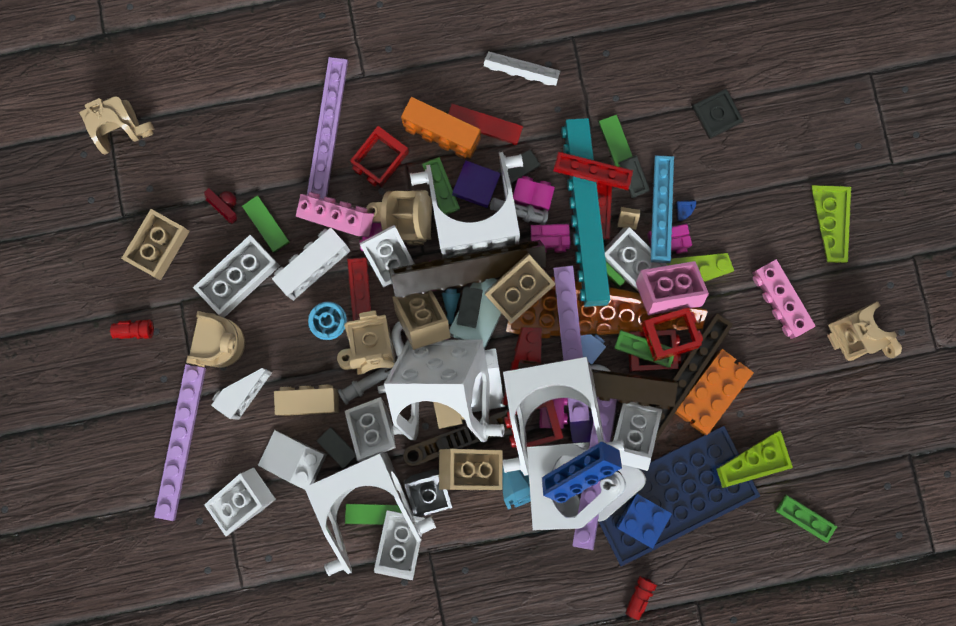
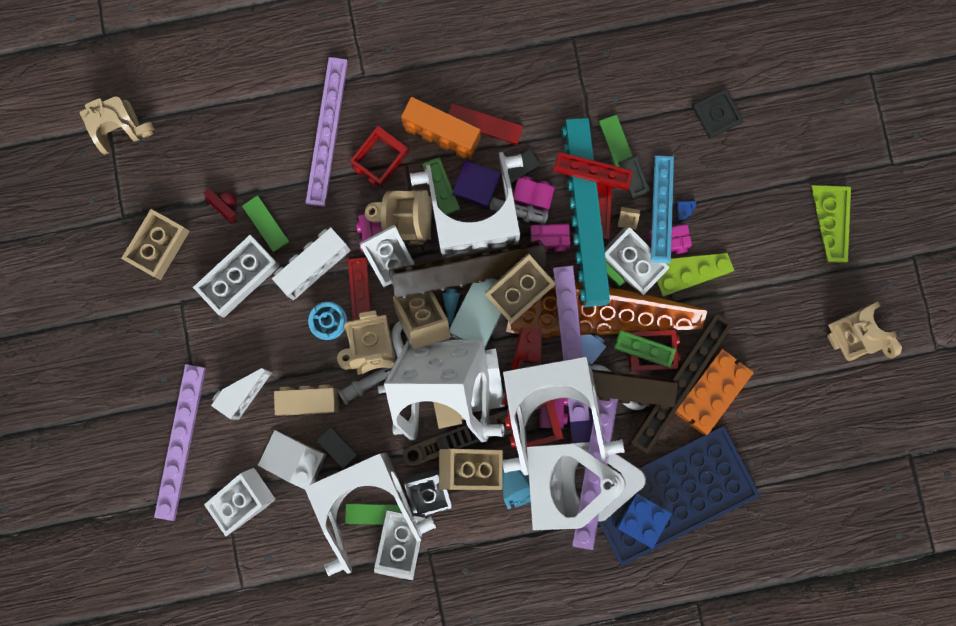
(128, 329): red axle -> none
(215, 341): tan animal -> none
(335, 215): bright pink brick -> none
(370, 429): white slope -> none
(469, 307): pearl dark grey tile -> none
(521, 68): white plate -> none
(581, 472): blue brick -> none
(638, 431): white slope -> none
(640, 597): red axle -> none
(653, 340): red window -> none
(671, 288): bright pink brick -> none
(758, 461): lime wing -> none
(783, 299): bright pink brick -> none
(806, 518): bright green tile -> none

